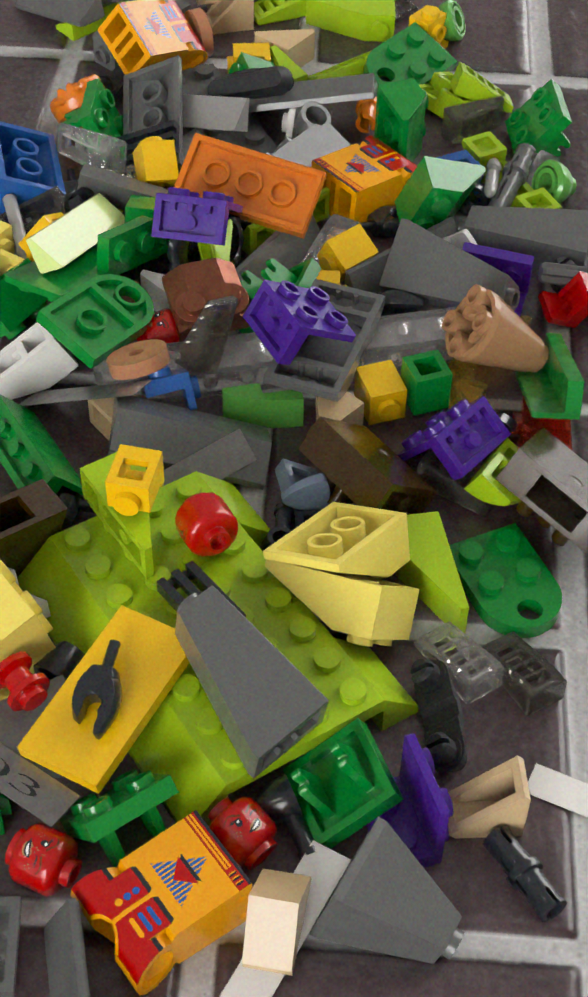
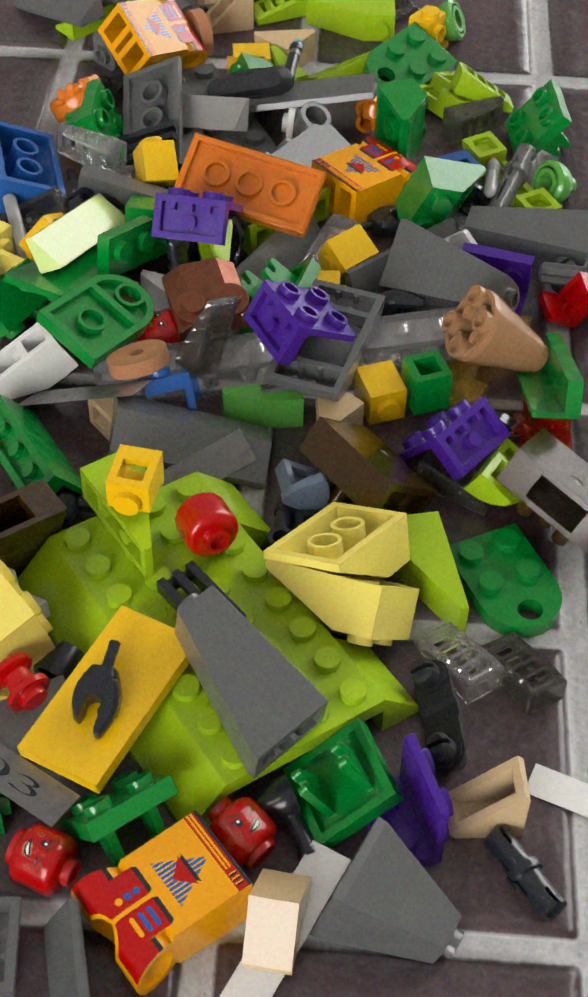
(293, 57): none -> piece

